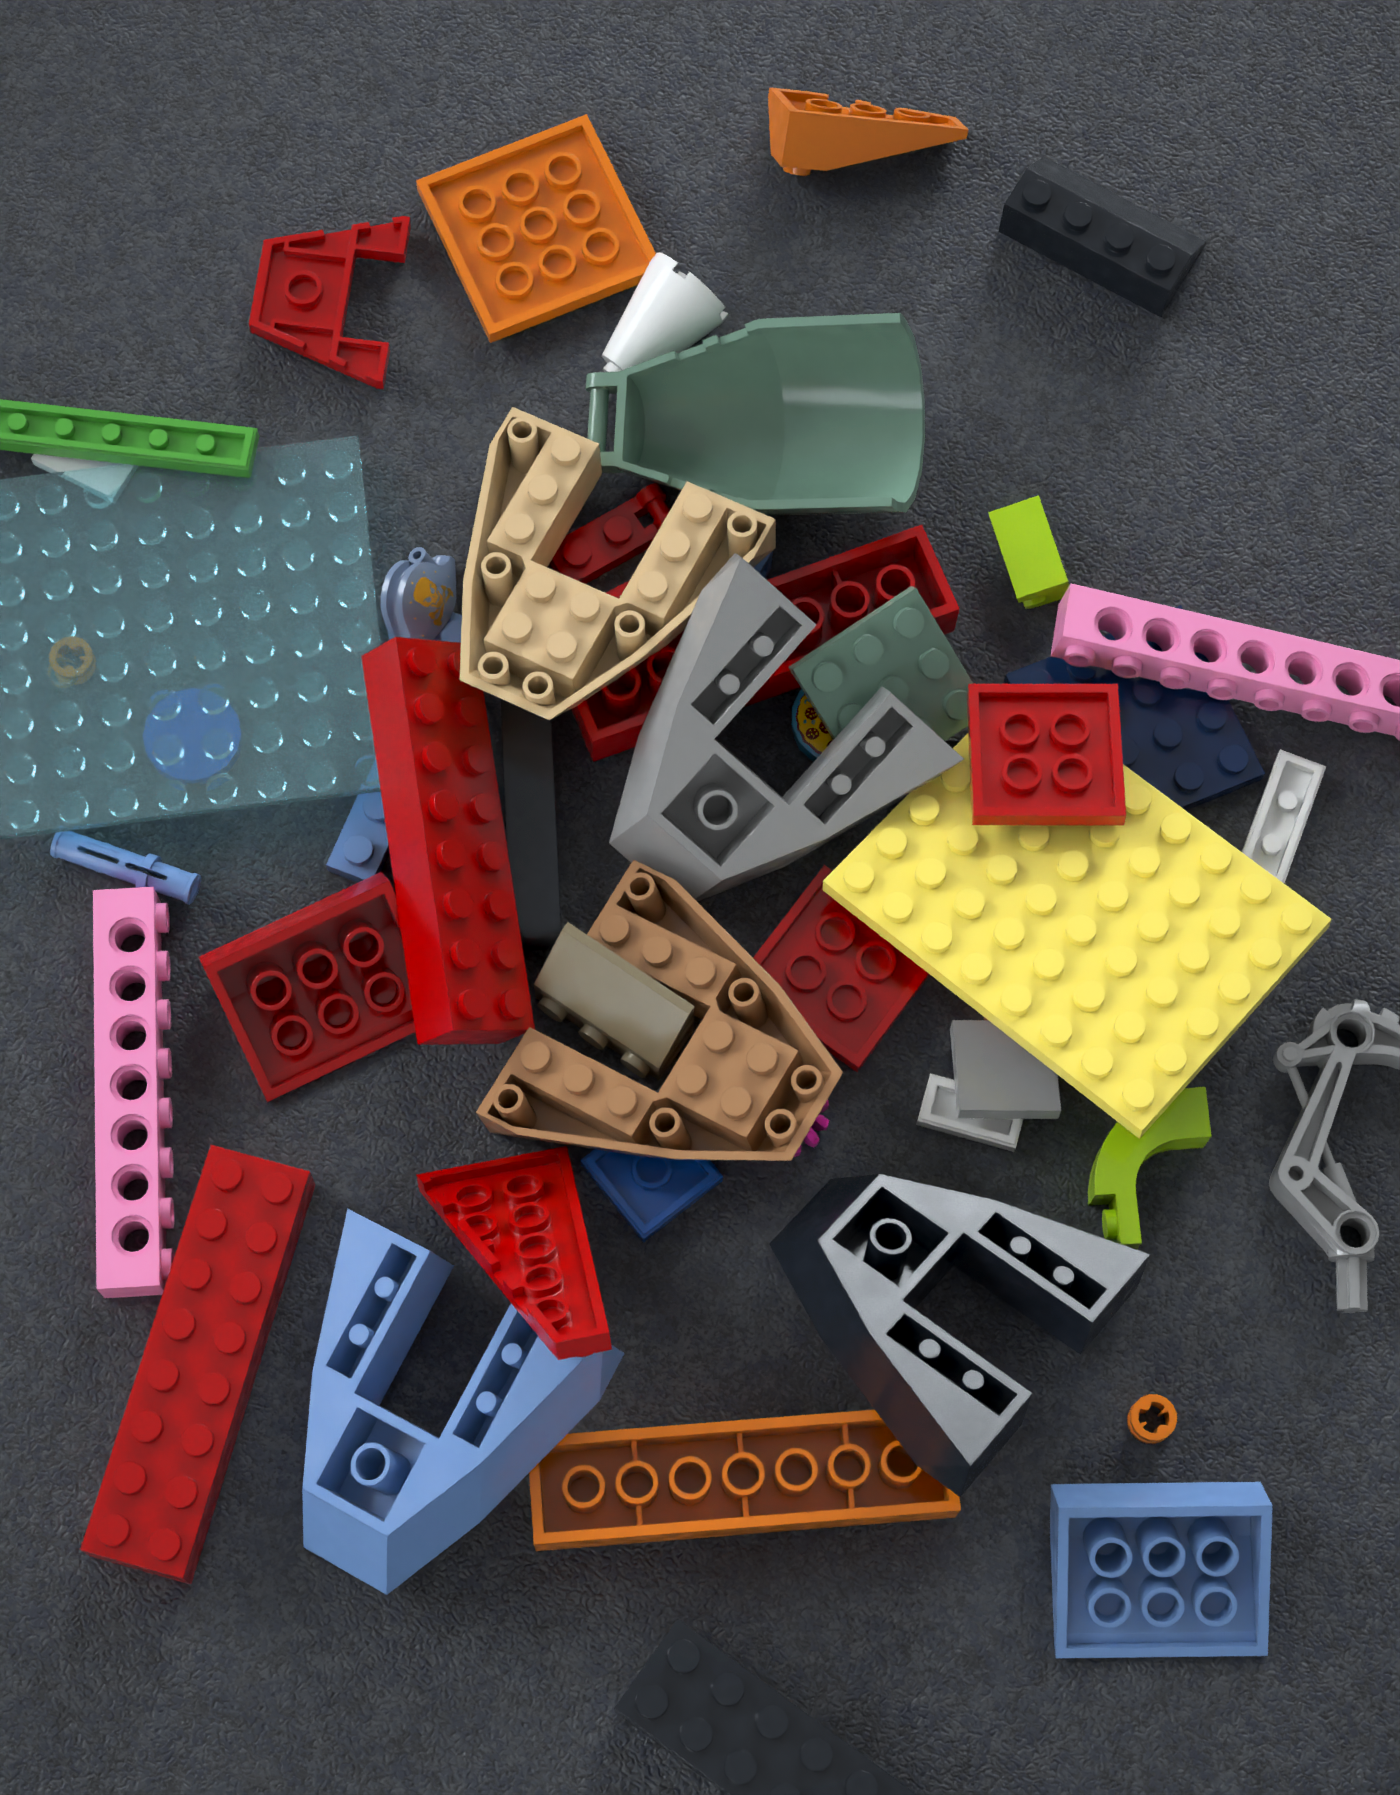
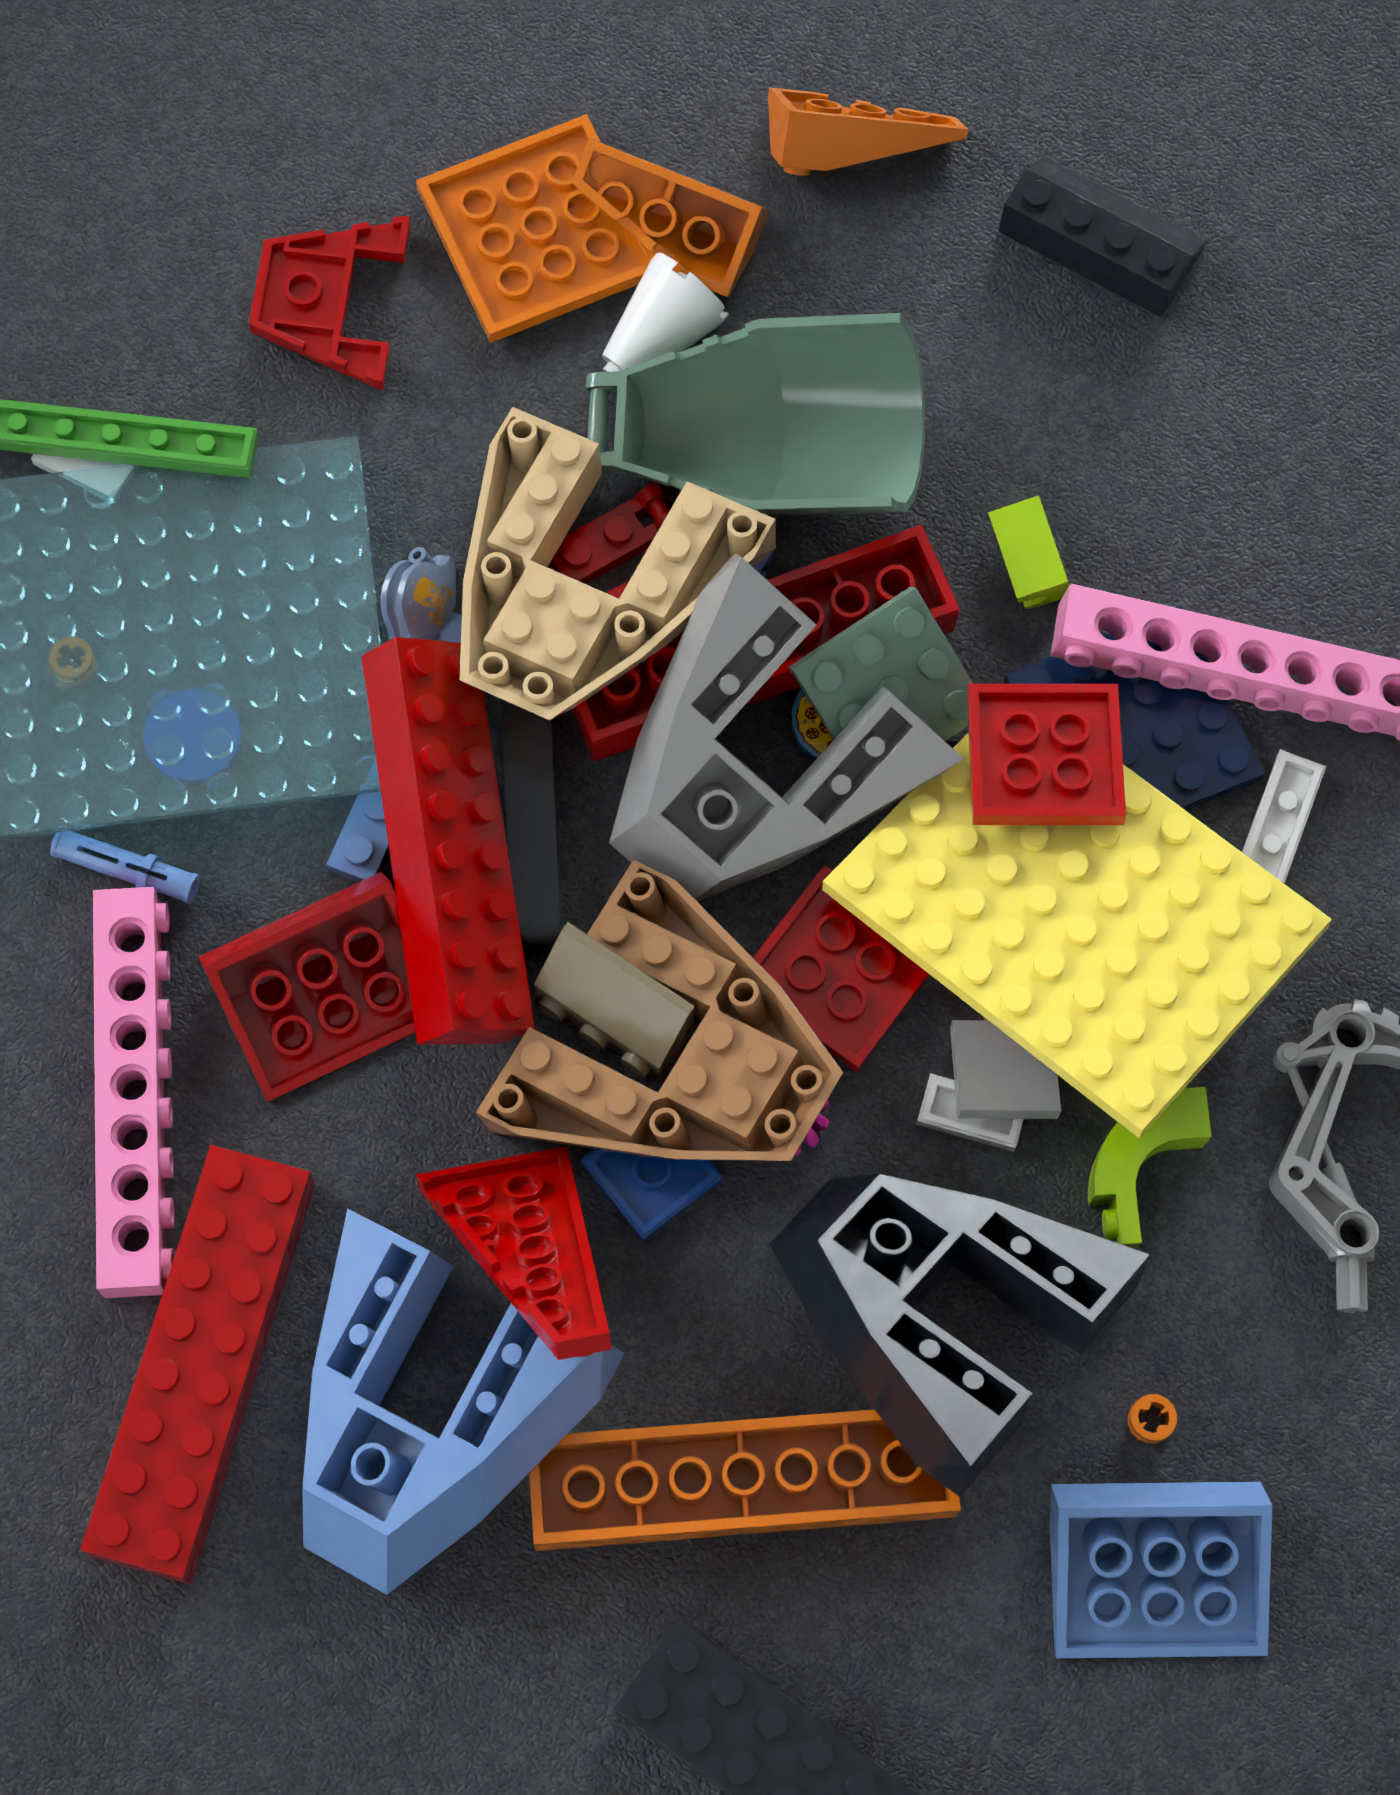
(674, 214): none -> orange wedge

